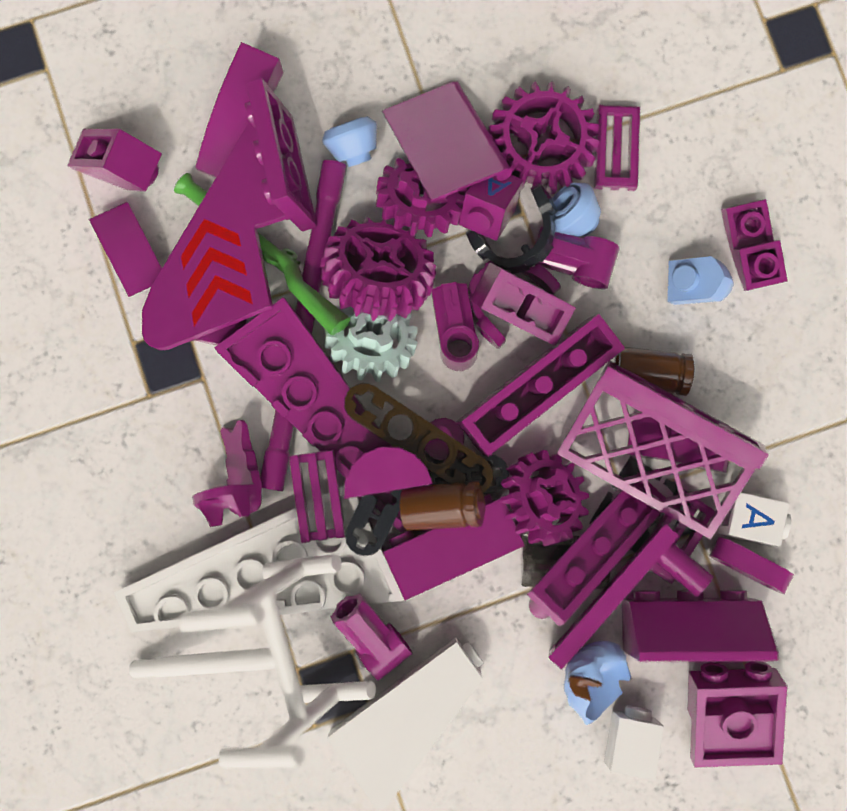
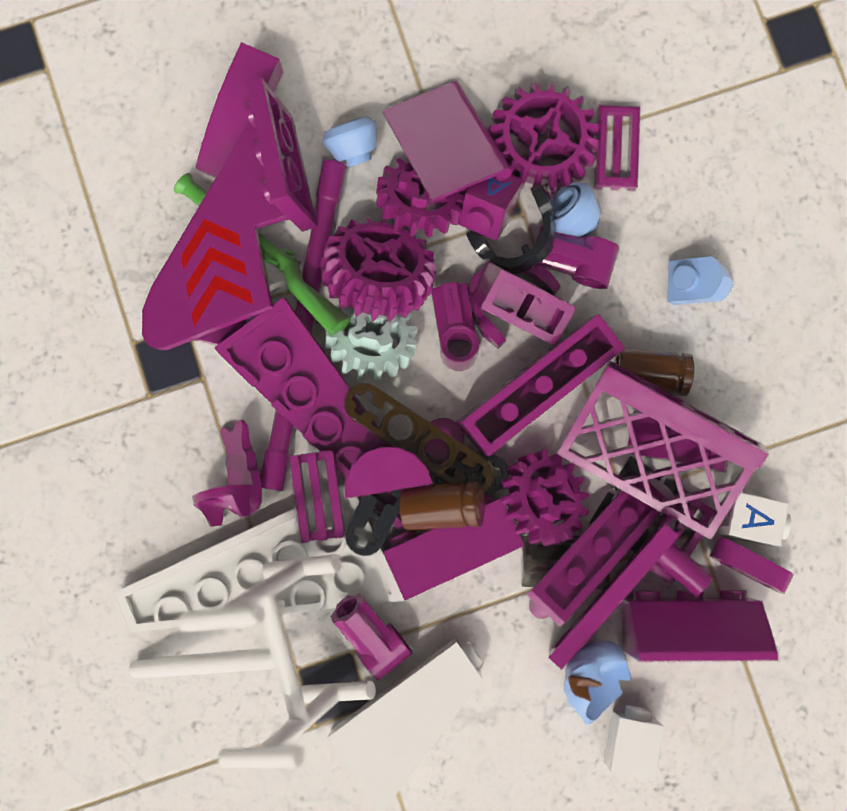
(115, 158): magenta slope -> none
(127, 248): magenta slope -> none
(737, 715): magenta plate -> none
(752, 245): magenta slope -> none

